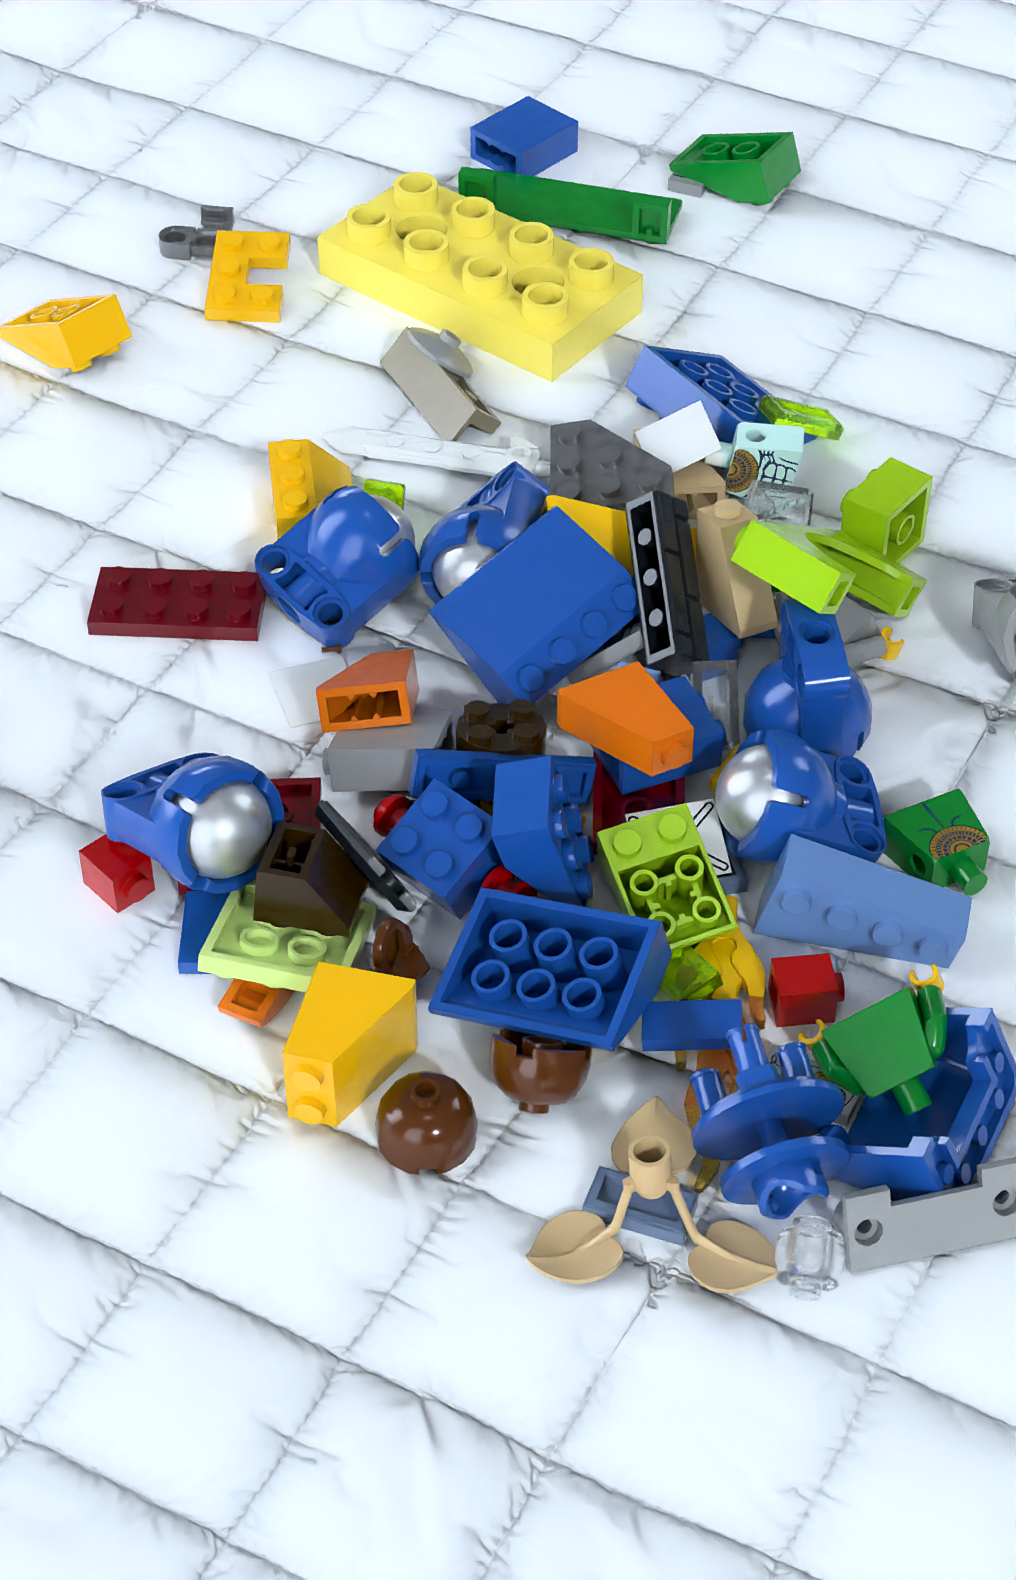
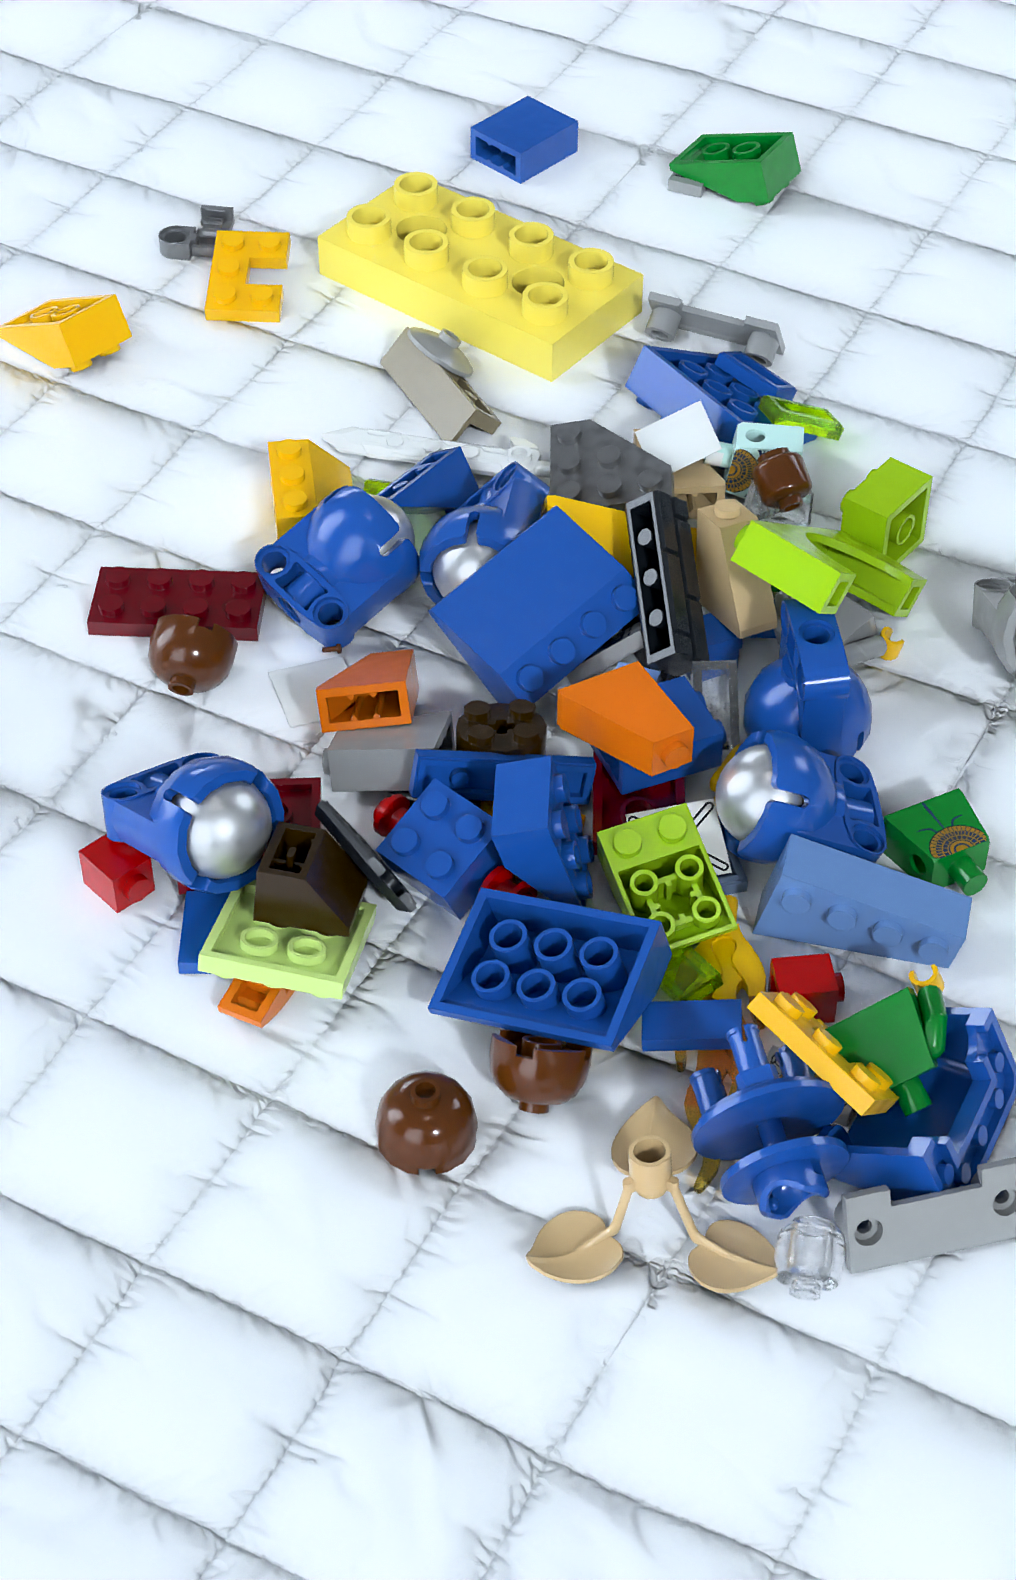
(190, 655): none -> reddish brown cylinder
(347, 1041): yellow slope -> none
(396, 952): reddish brown piece -> none
(434, 484): none -> blue slope
(574, 204): green bracket -> none
(649, 1217): sand blue tile -> none
(754, 375): none -> blue tile
(759, 336): none -> light grey brick
(781, 479): none -> reddish brown head
(794, 1024): none -> yellow plate

